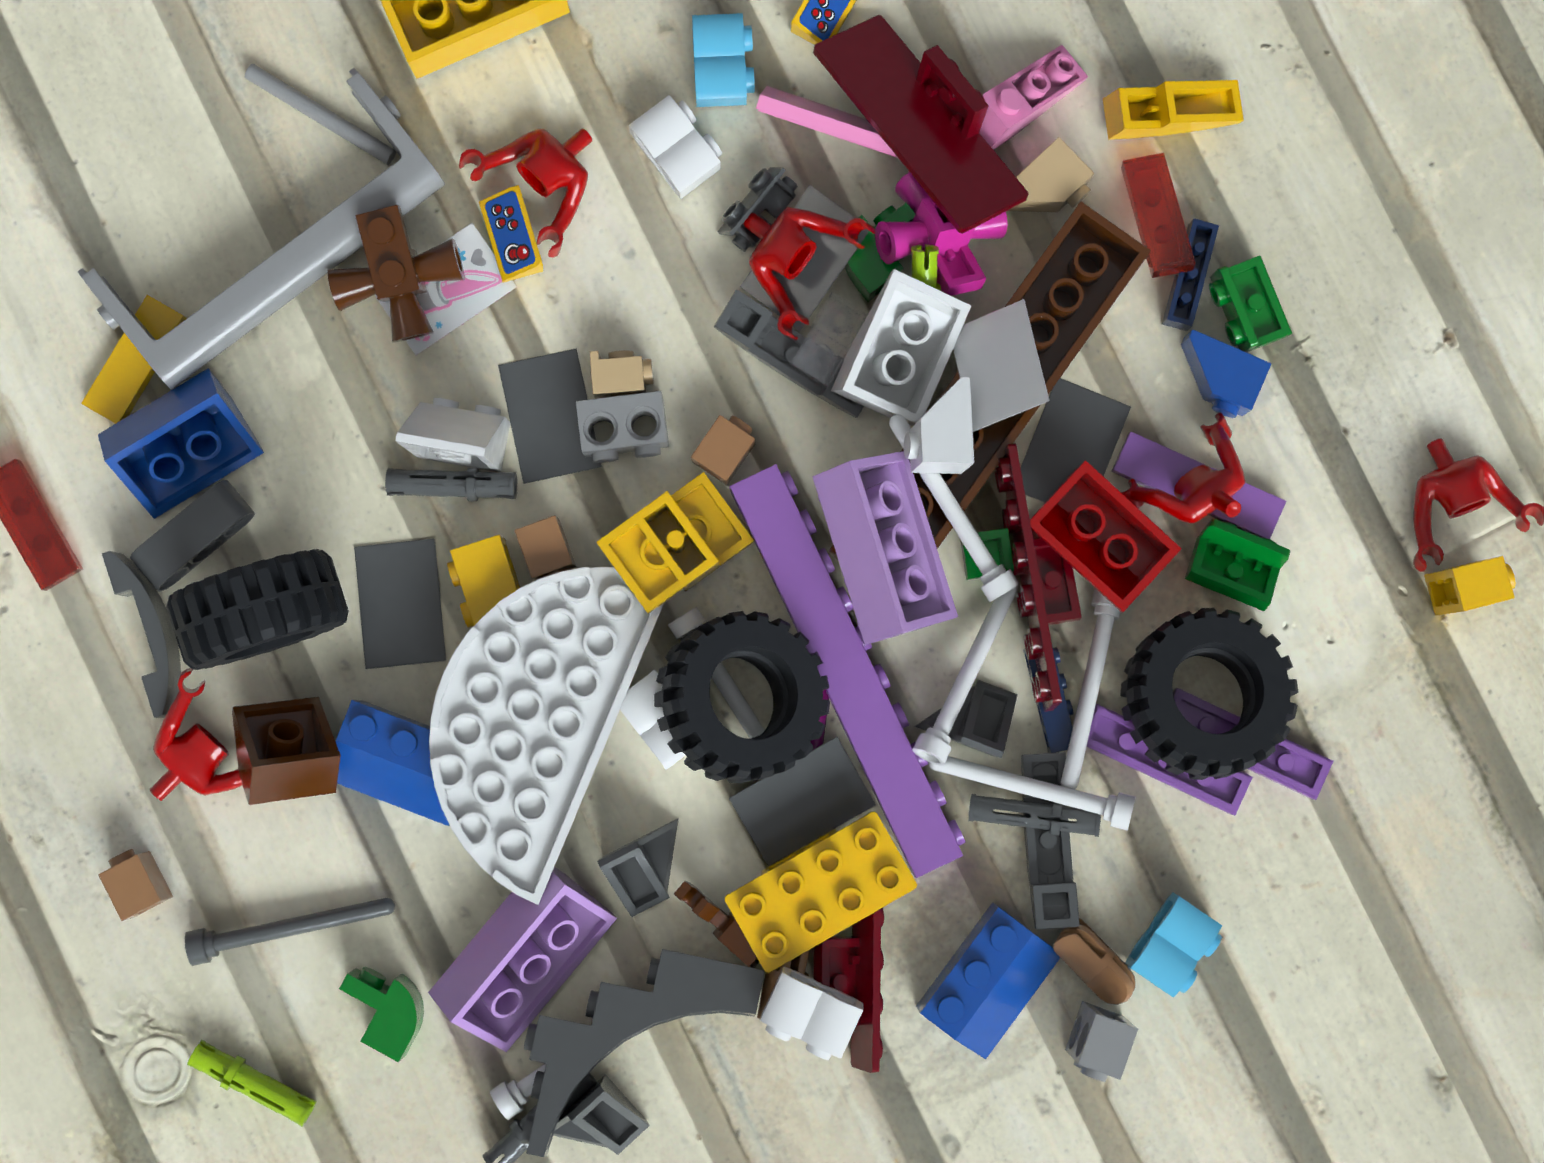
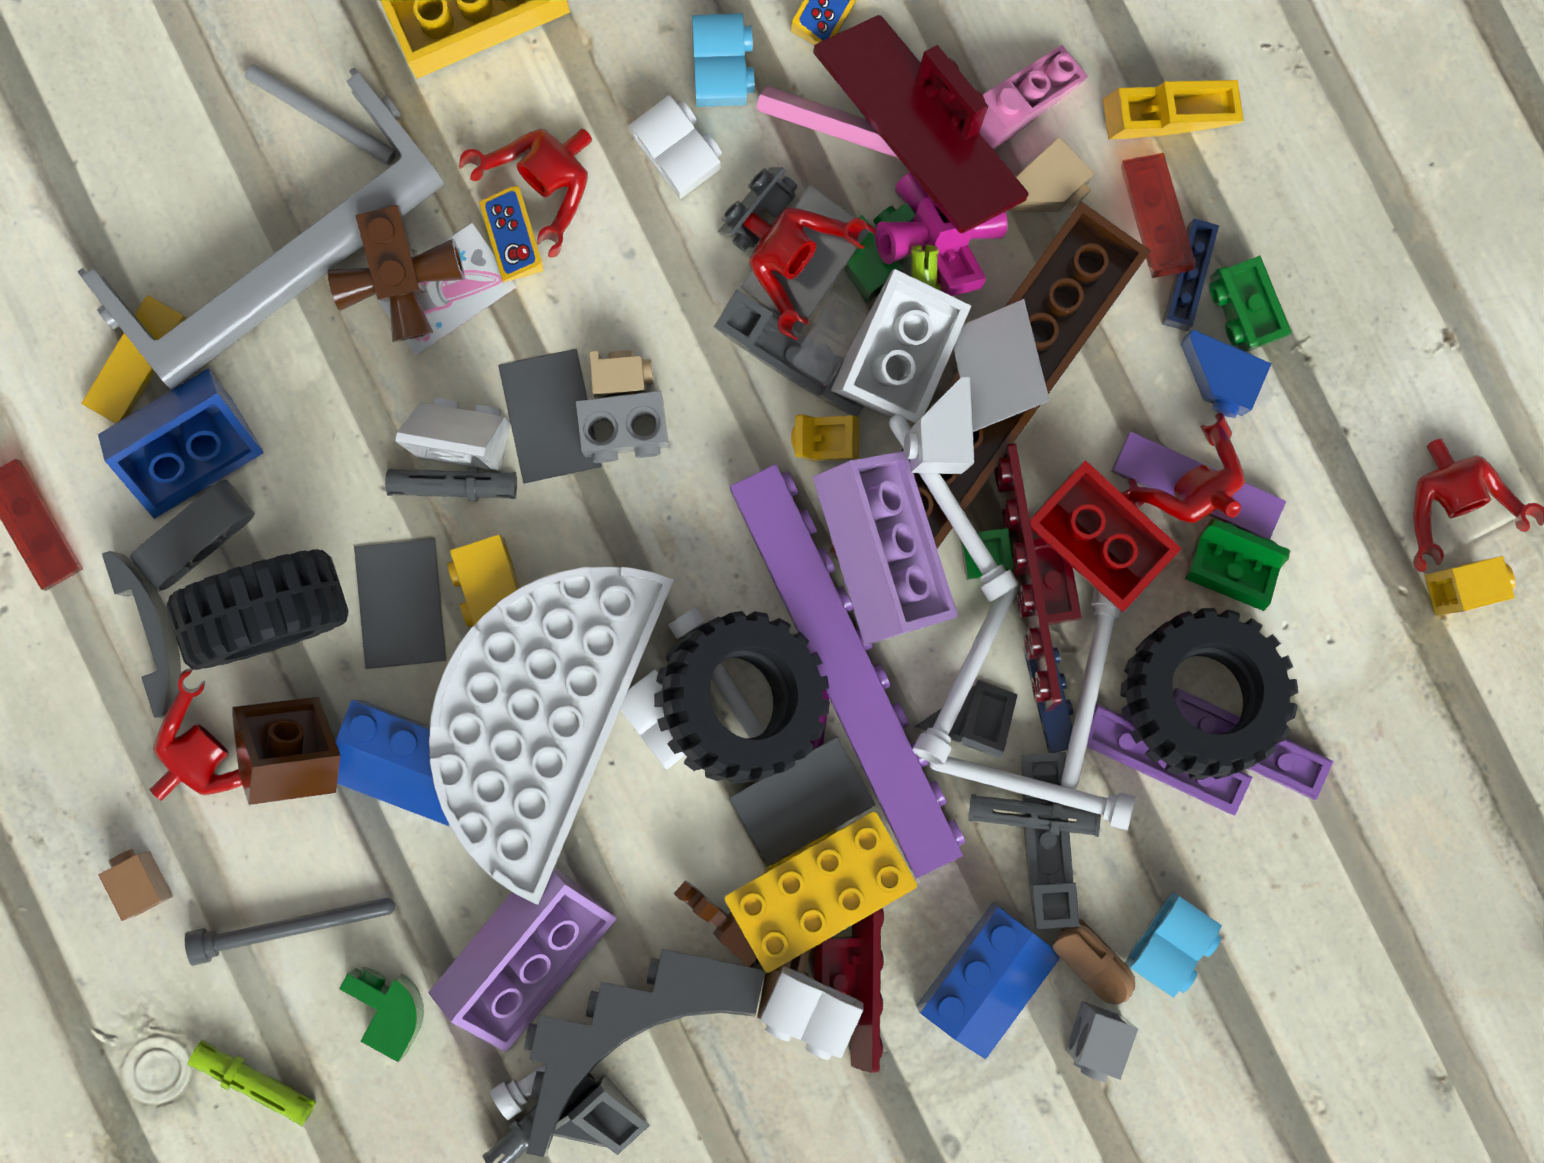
(545, 547): medium nougat brick -> none
(642, 869): dark grey slope -> none
(675, 542): yellow bracket -> none
(724, 448): medium nougat brick -> none
(826, 438): none -> yellow bracket
(1071, 429): dark grey sticker -> none

